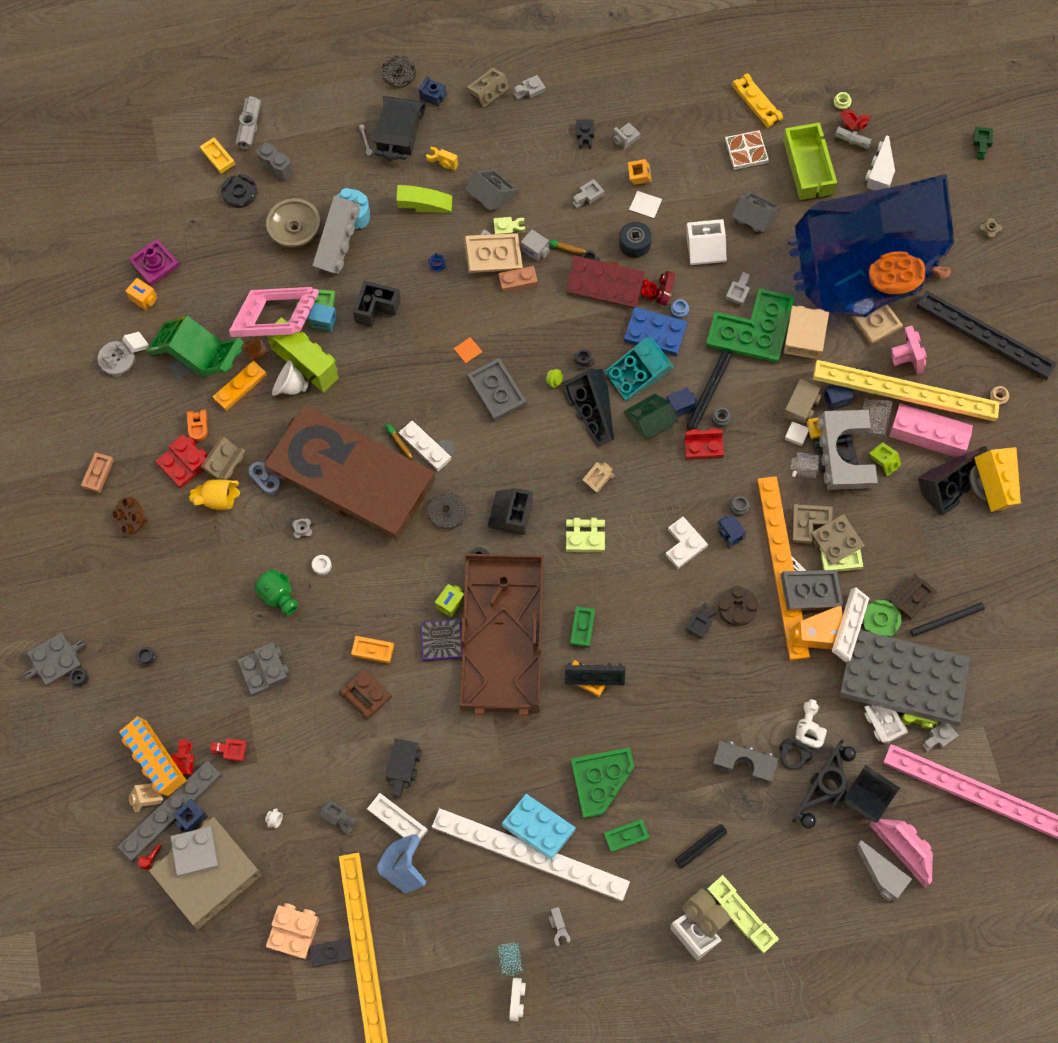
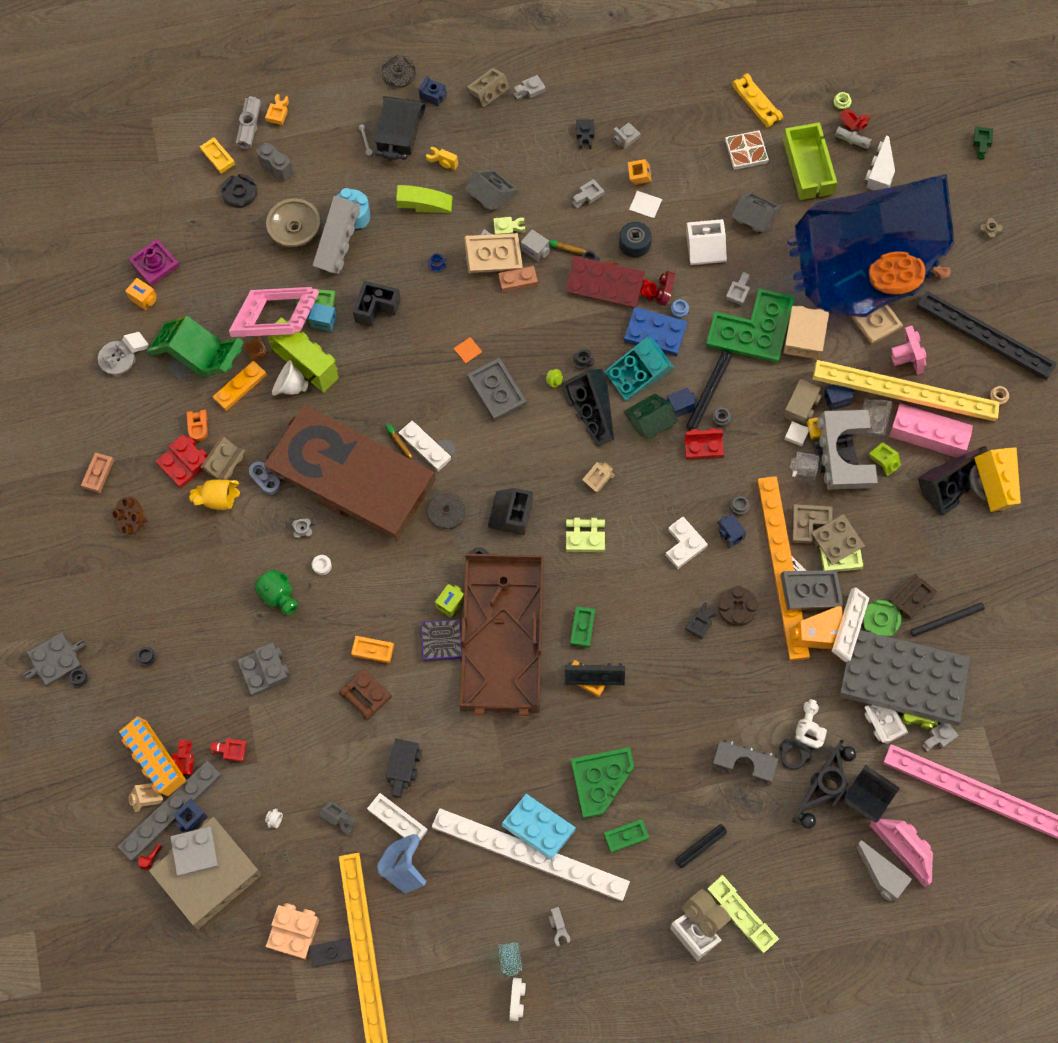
(277, 112): none -> light orange plate

